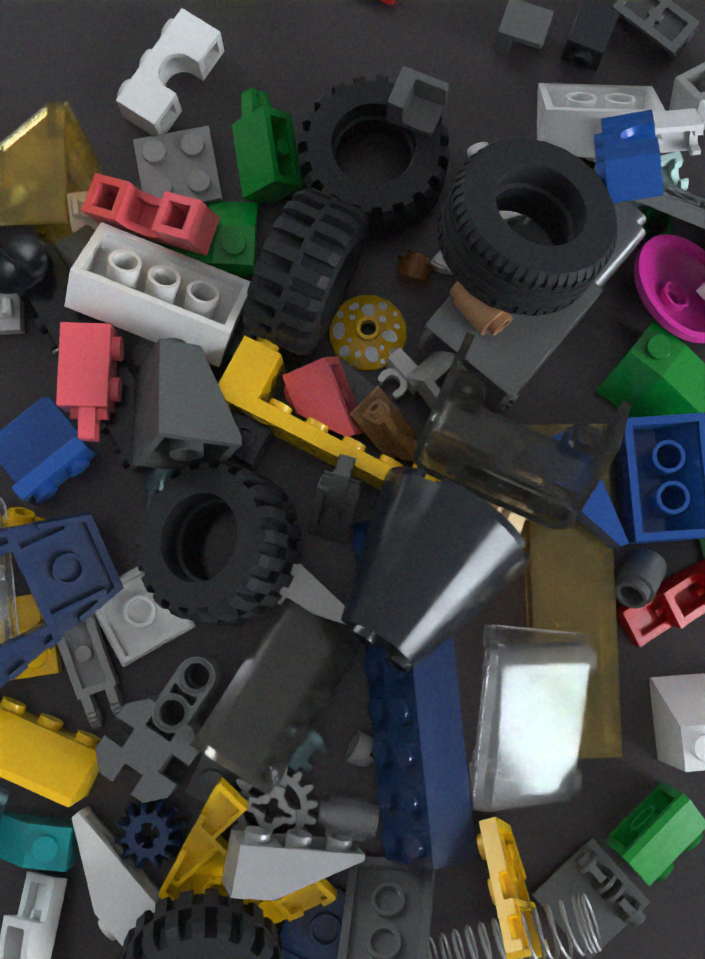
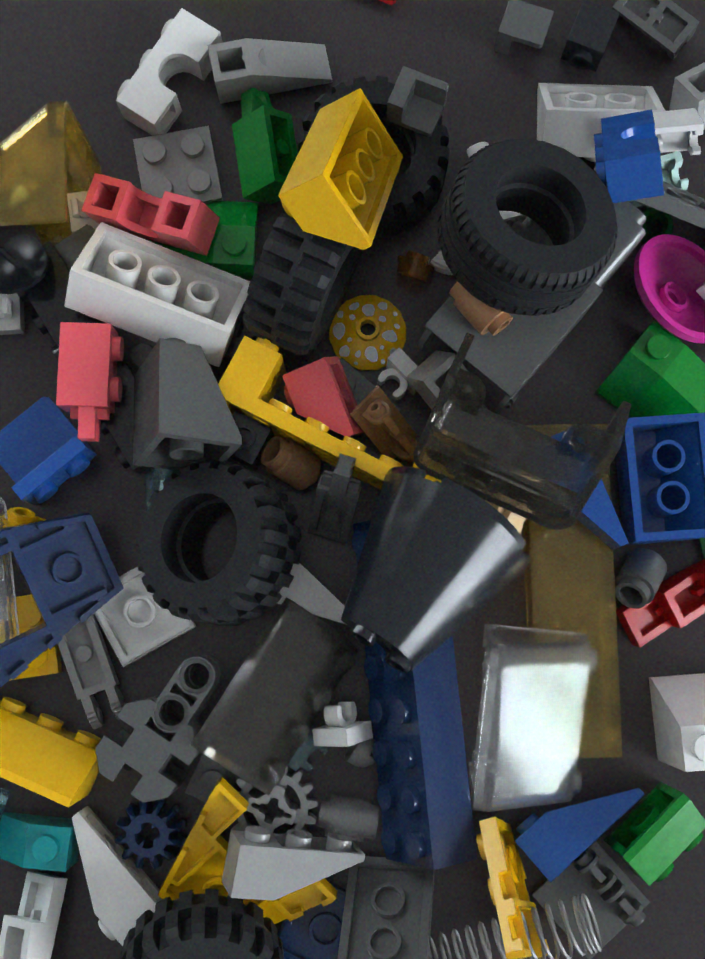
(266, 66): none -> light grey slope
(291, 462): none -> medium nougat brick
(341, 727): none -> white tile
(343, 173): none -> yellow slope
(567, 832): none -> blue slope

